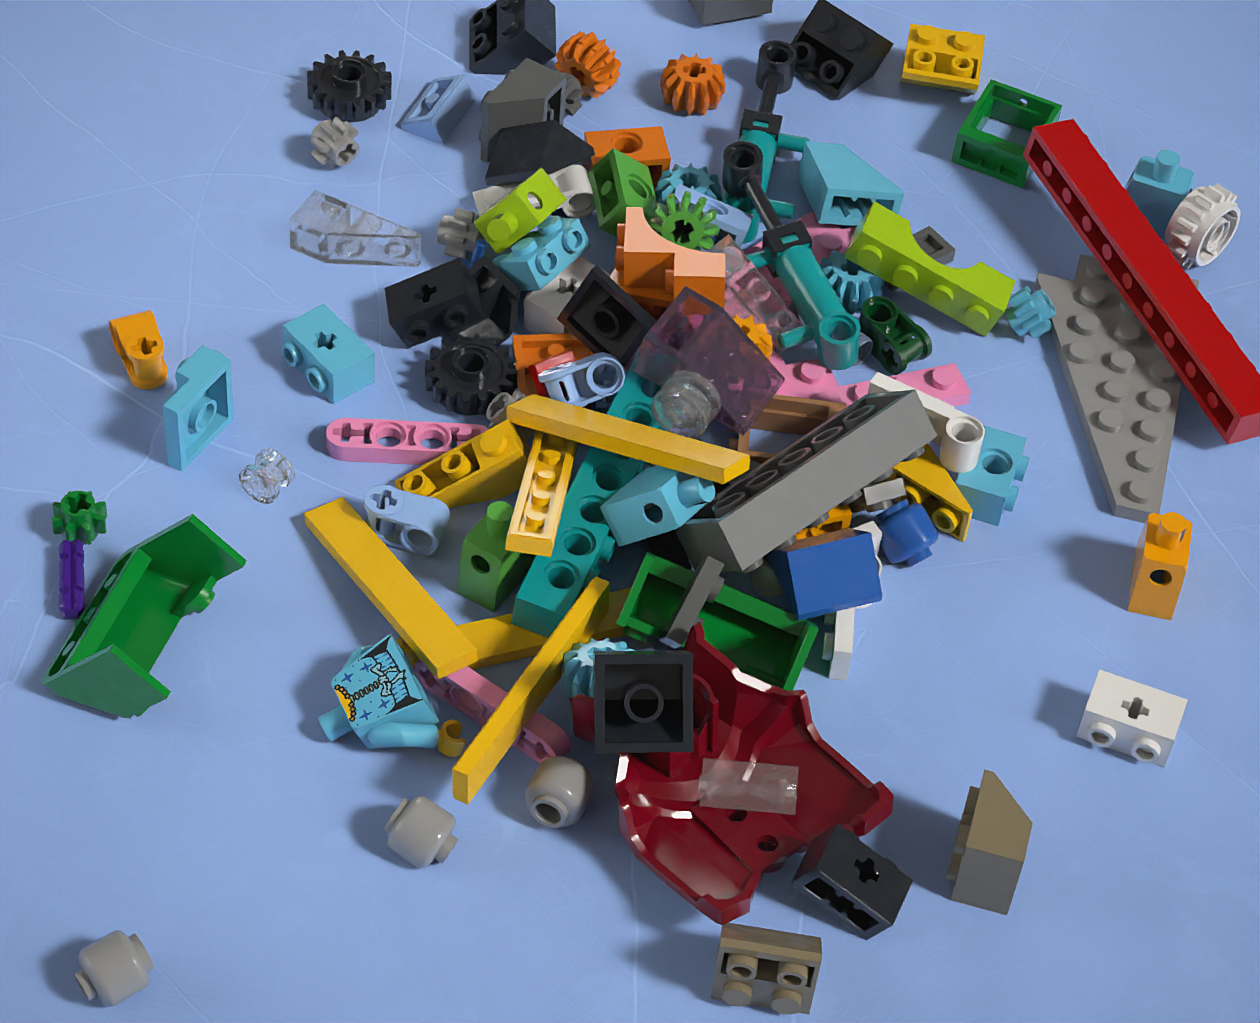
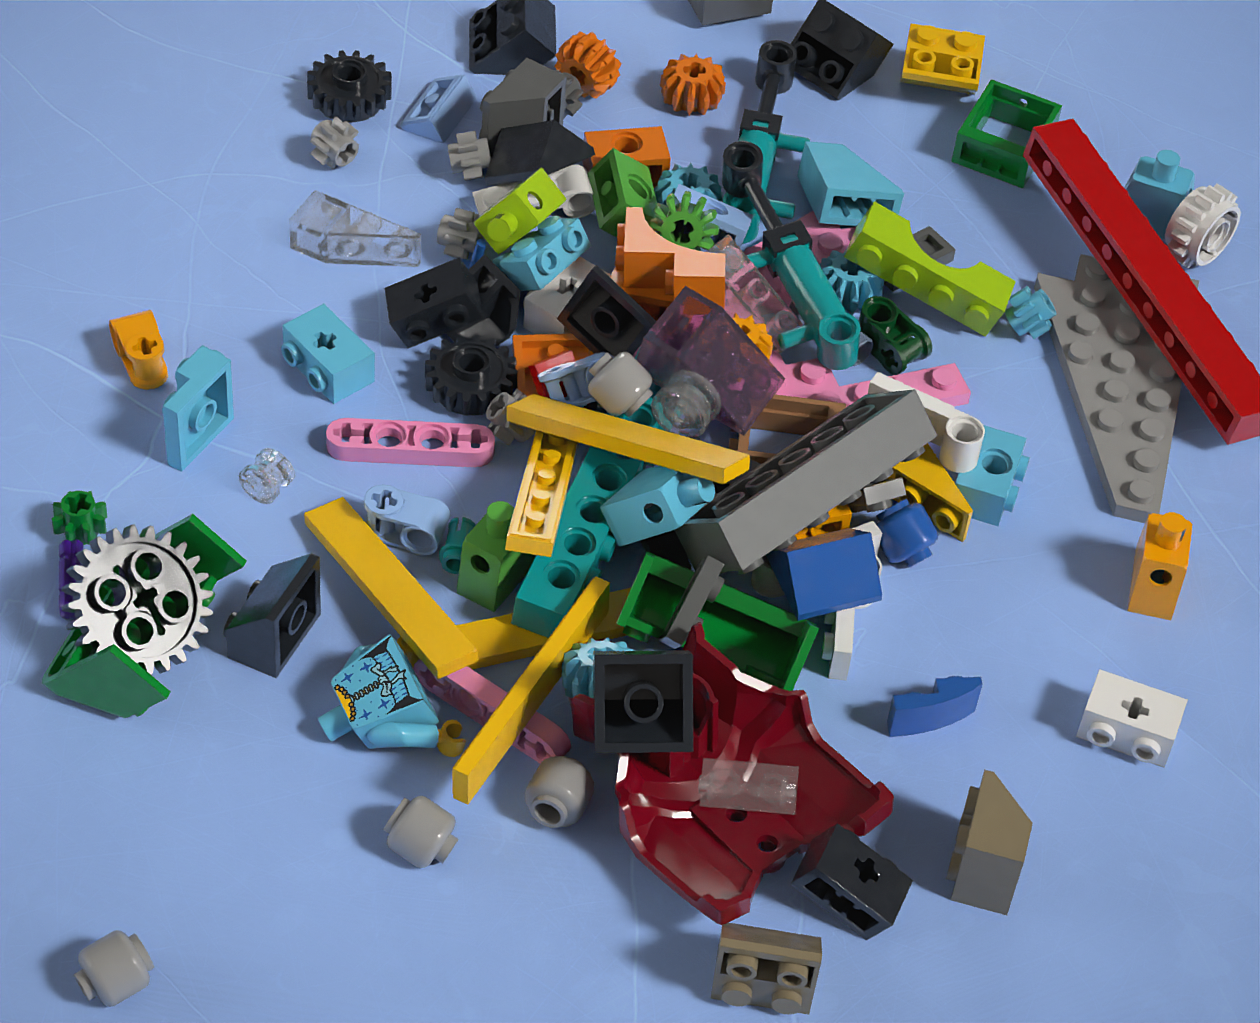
(169, 576): none -> gear
(275, 615): none -> black slope
(451, 552): none -> teal pin
(469, 155): none -> light grey gear
(474, 471): yellow slope -> none
(619, 384): none -> light grey head
(949, 702): none -> blue slope

